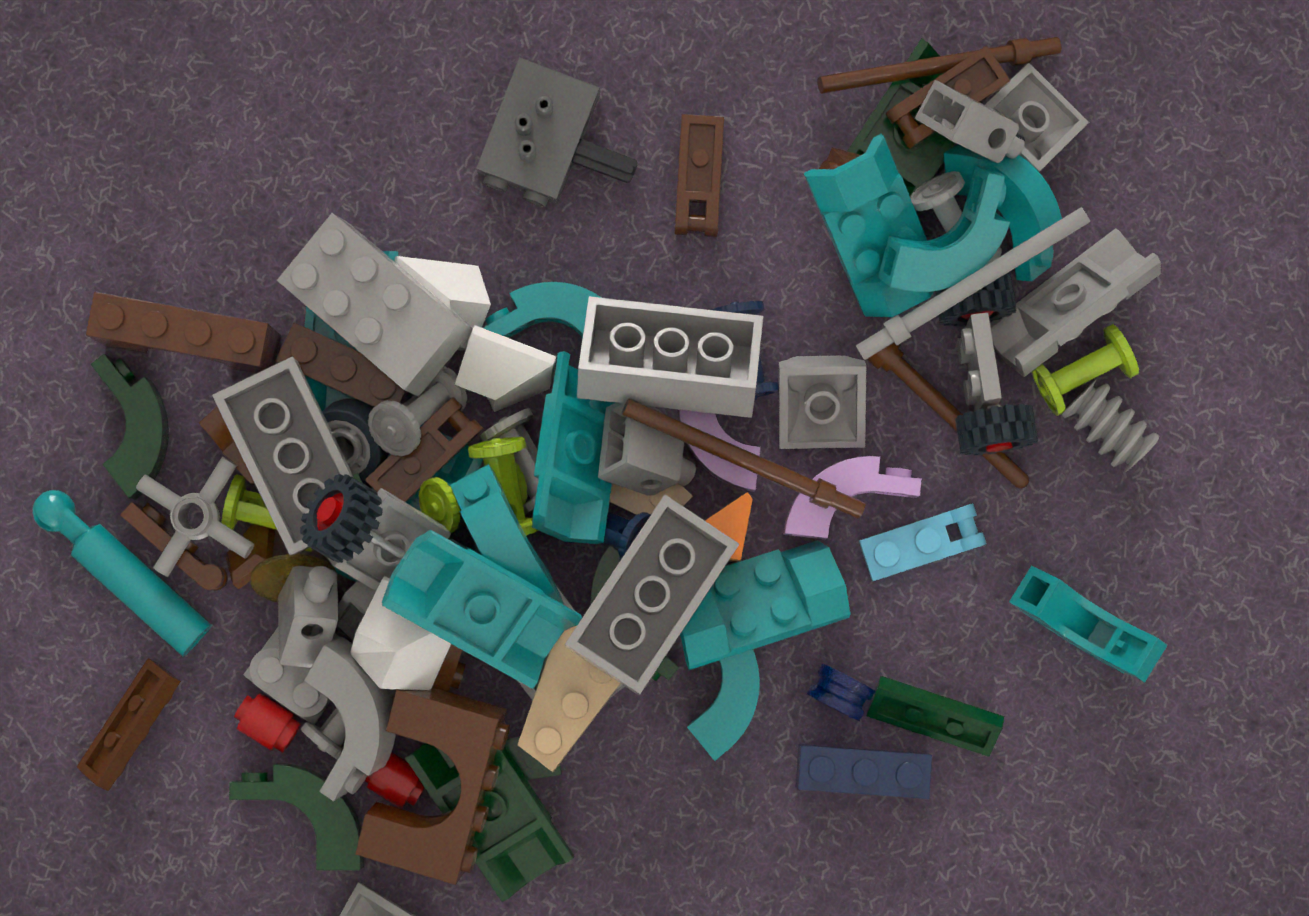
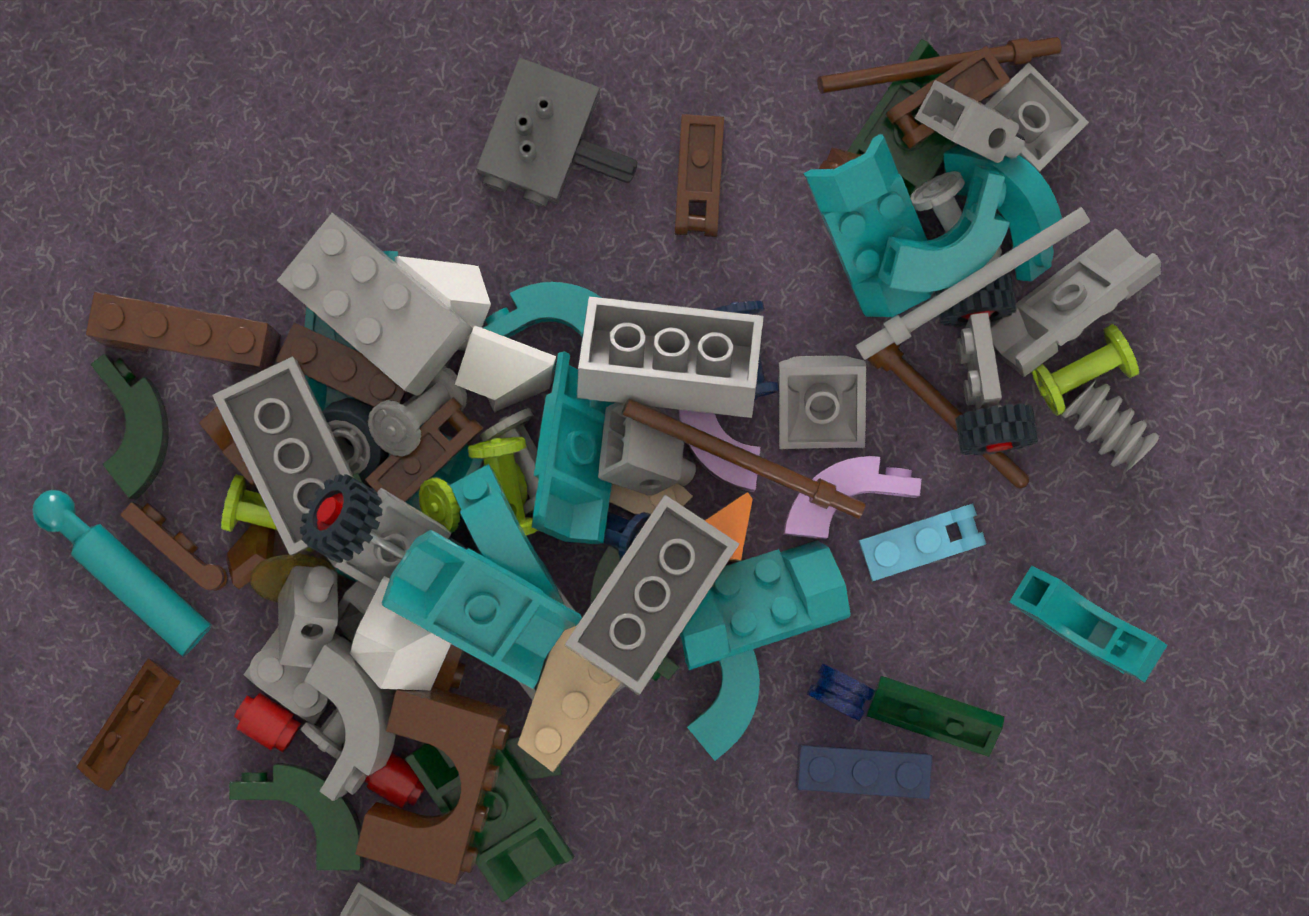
(179, 508): light grey bar -> none

